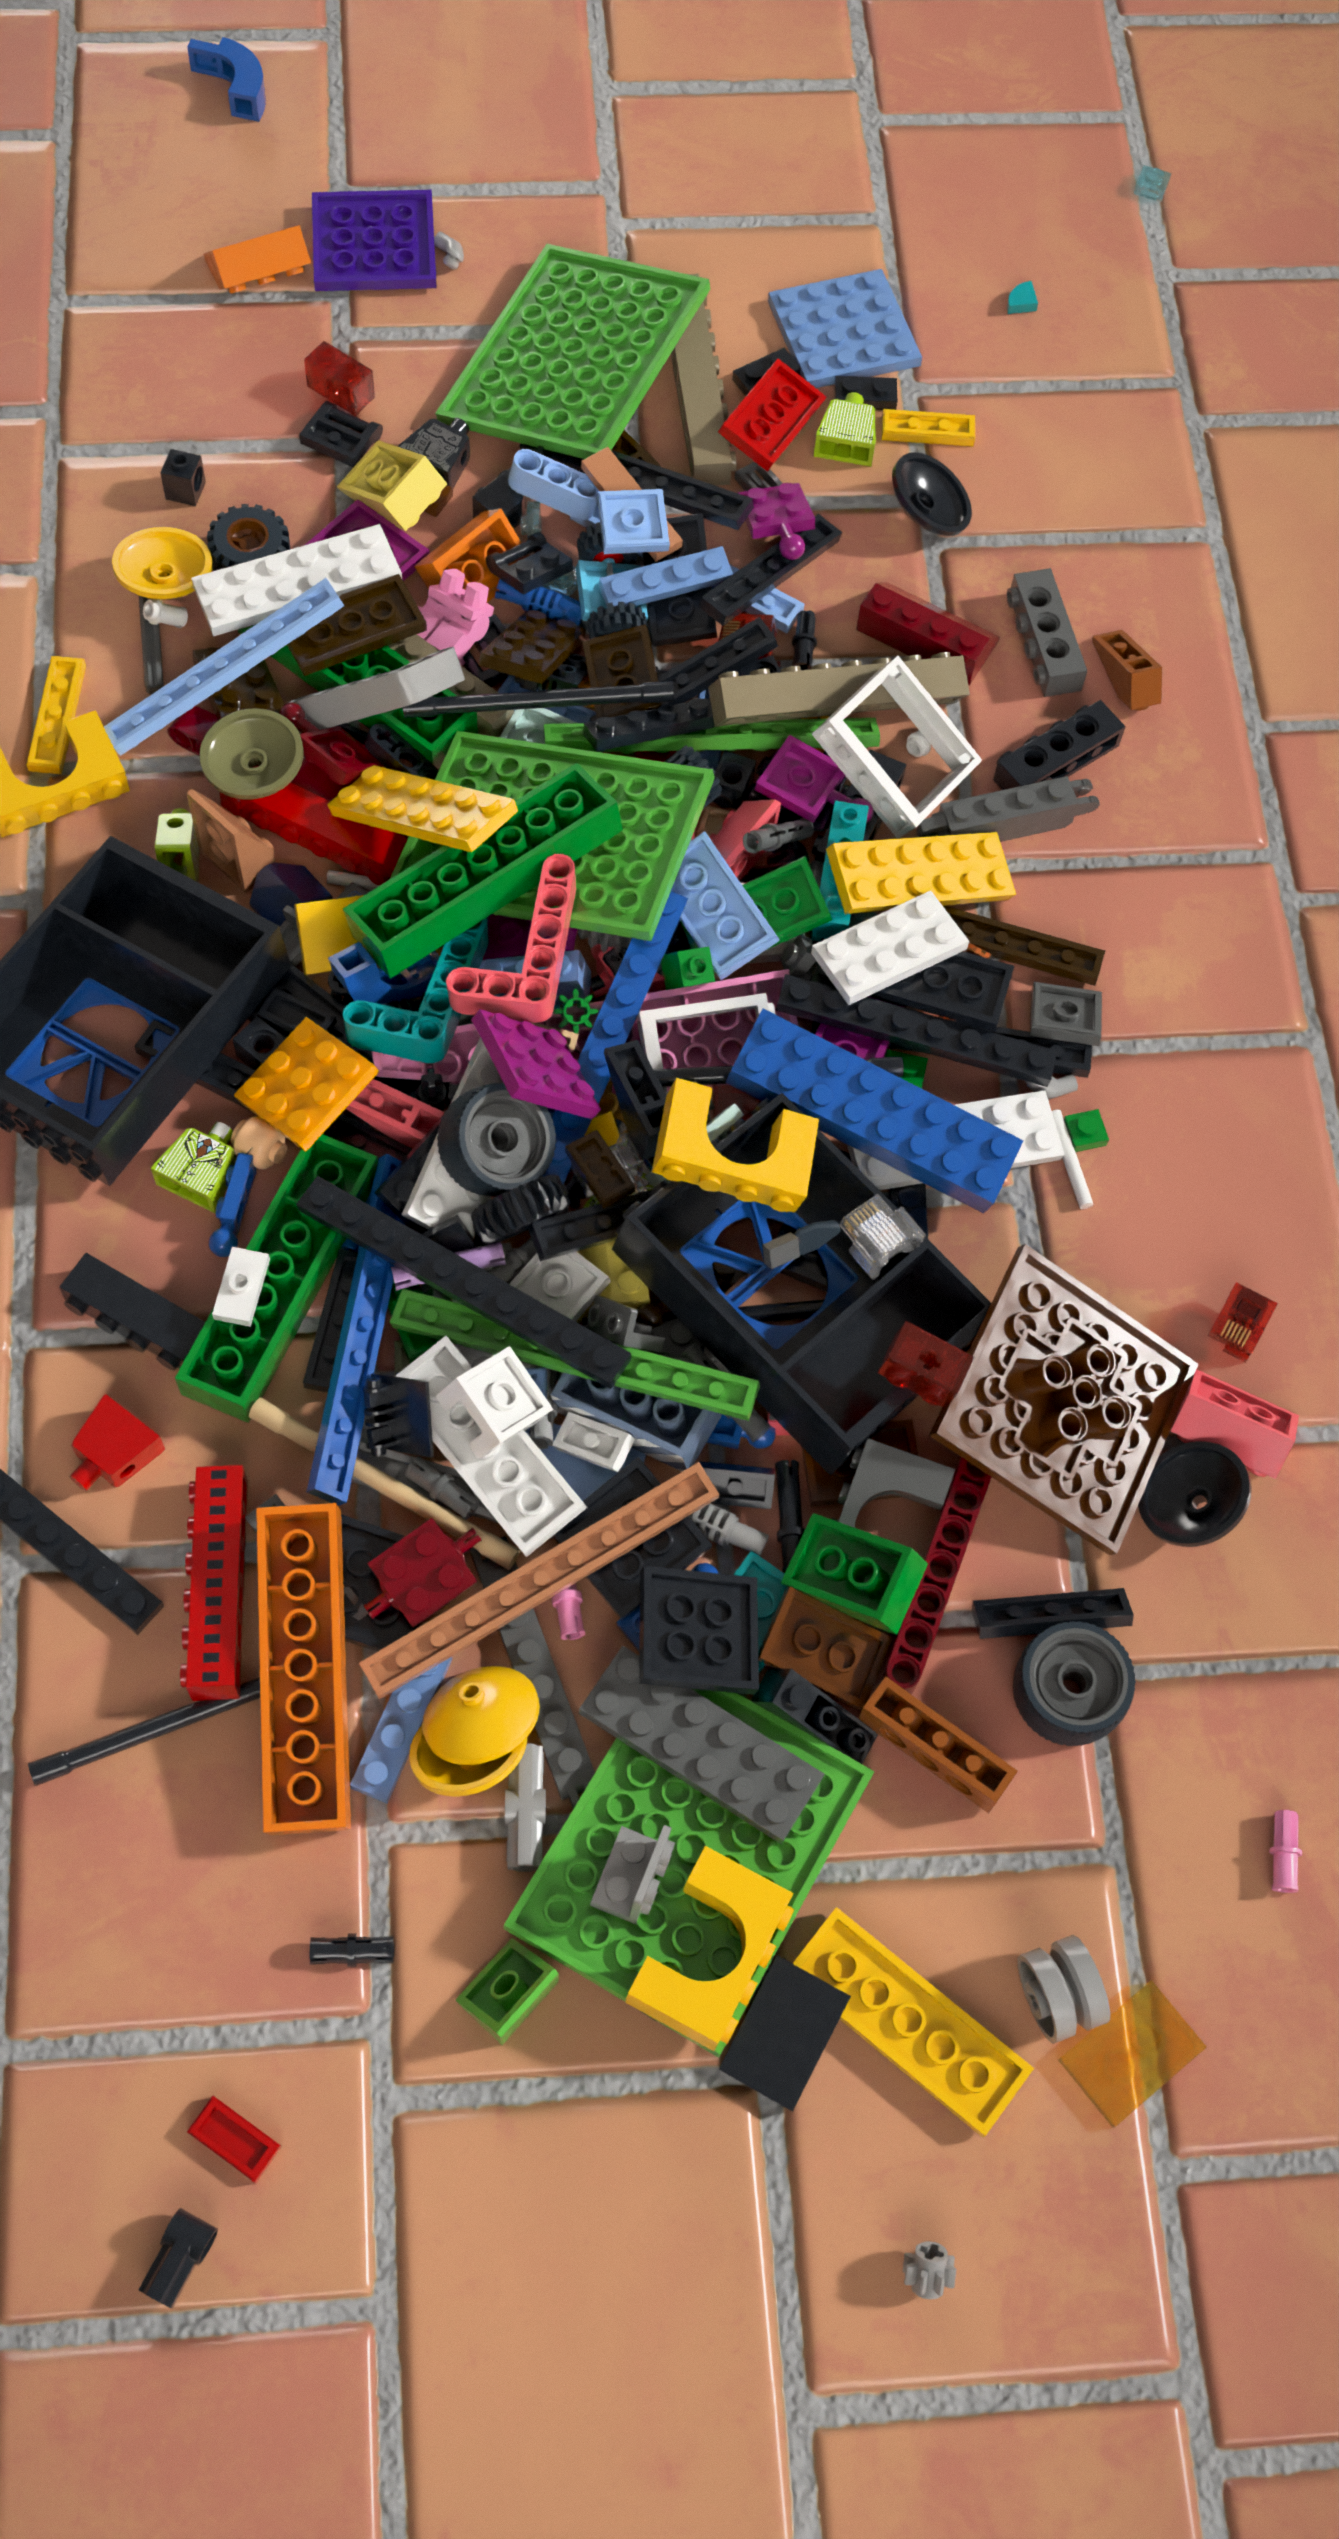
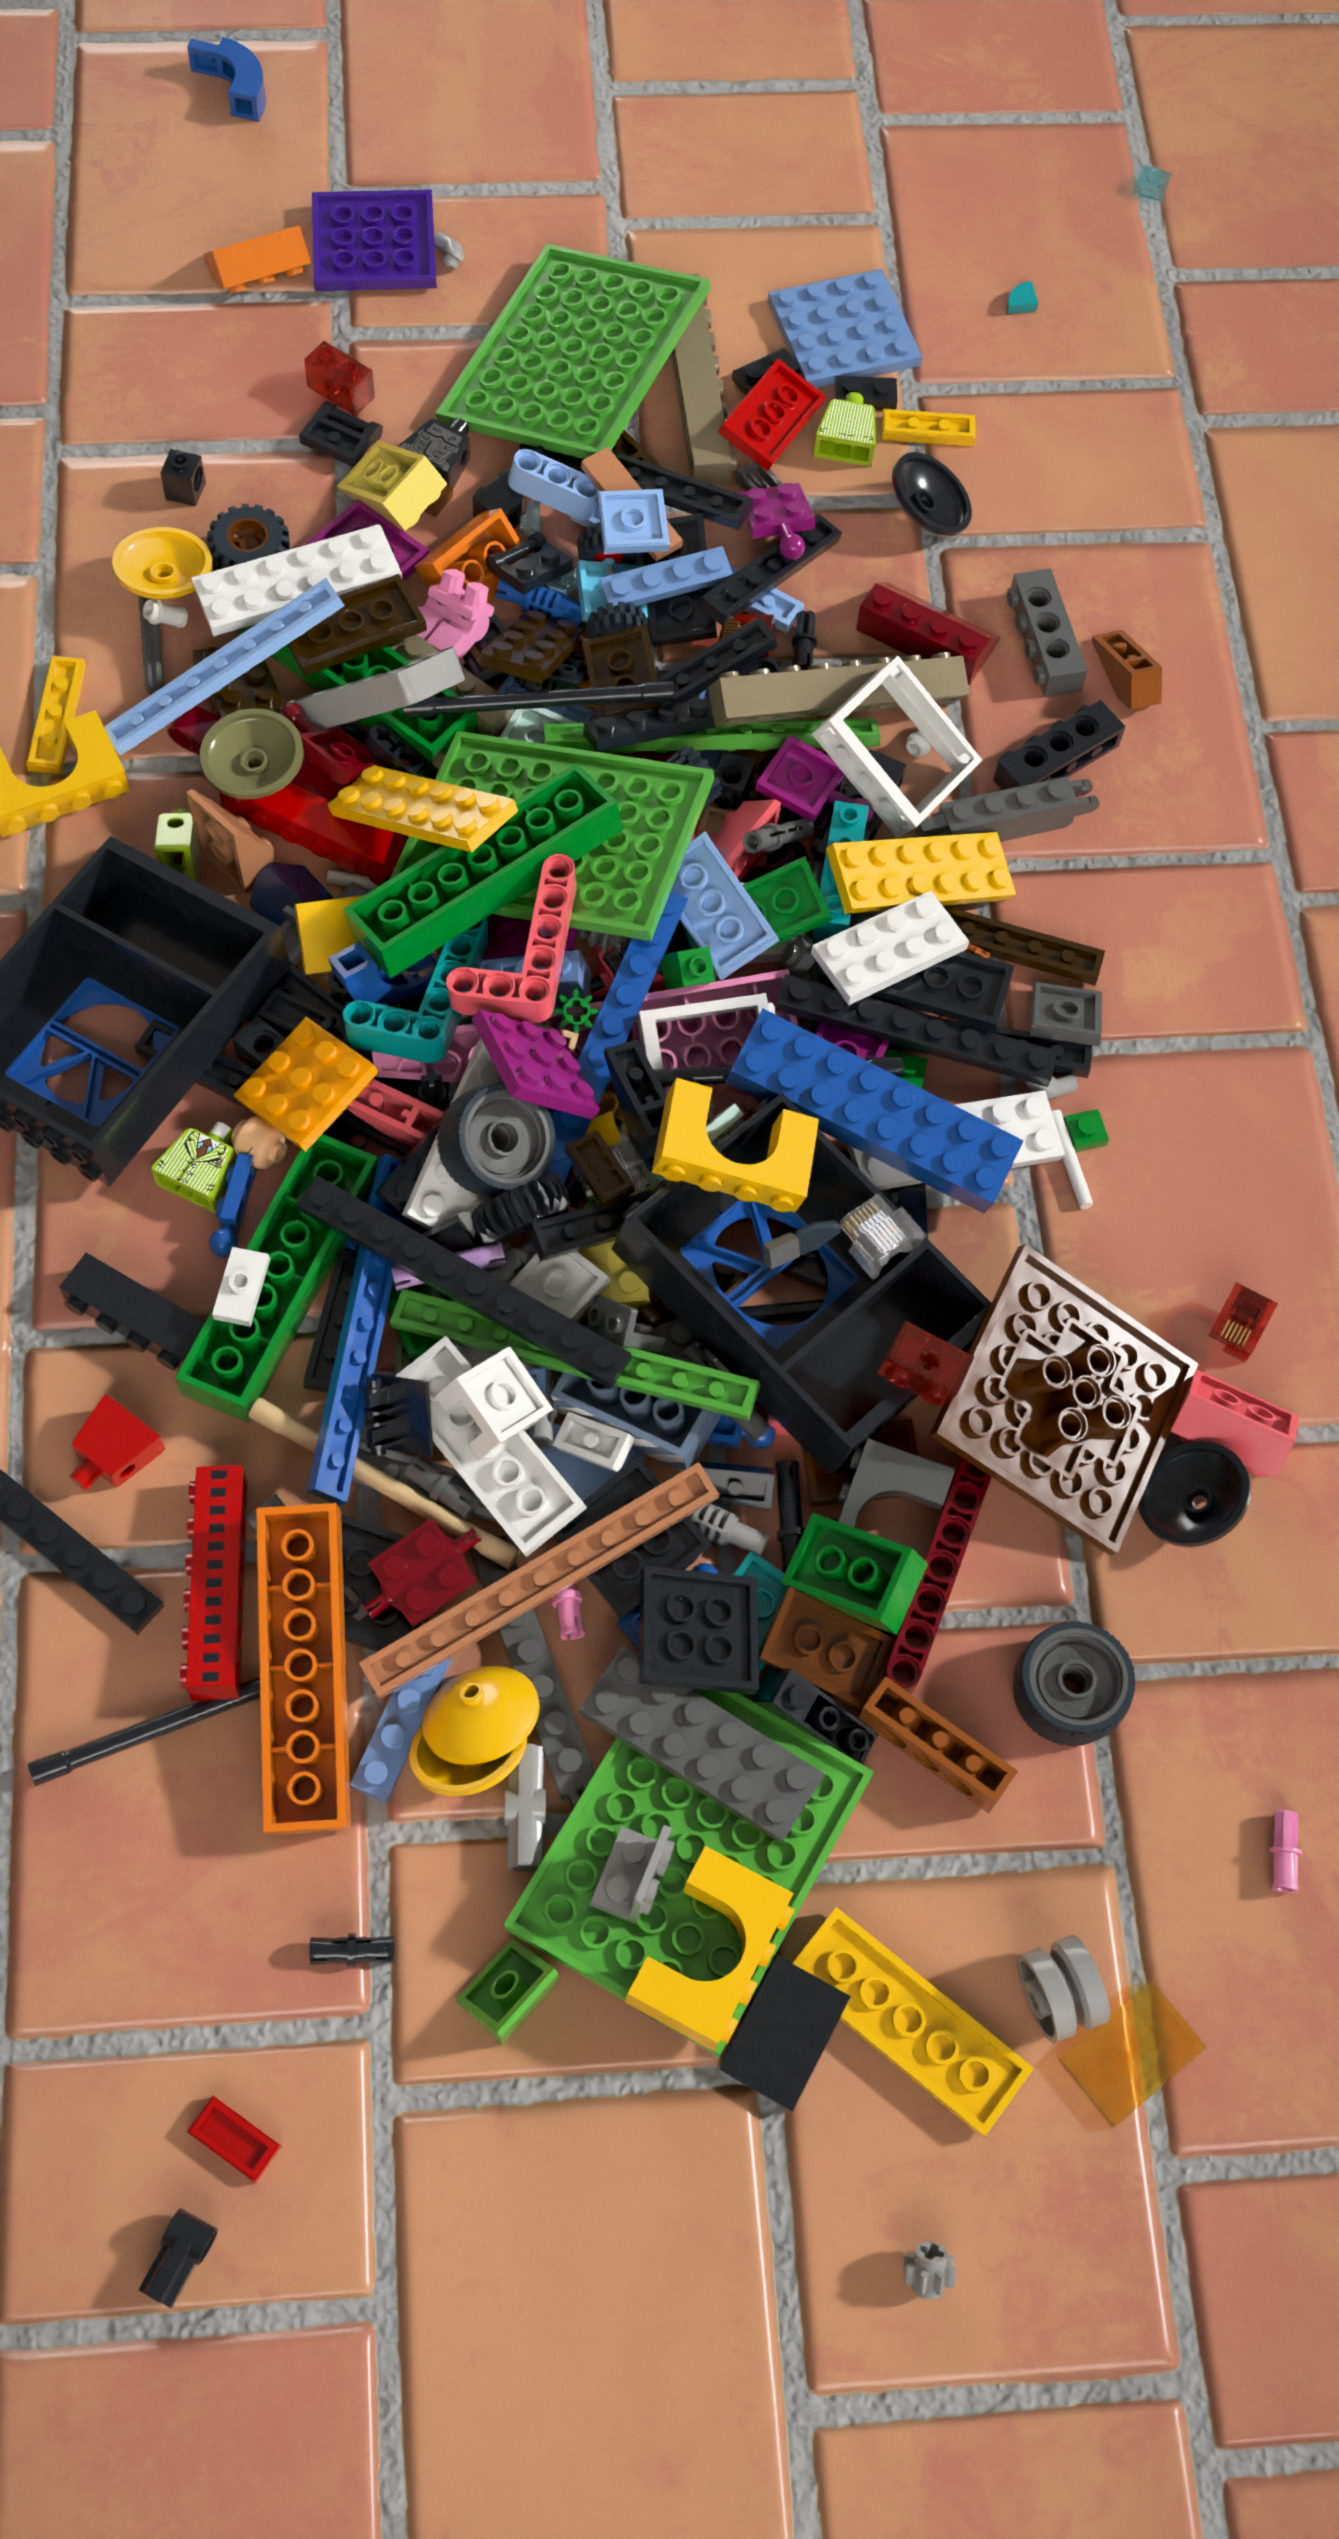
(1036, 1613): black plate -> none

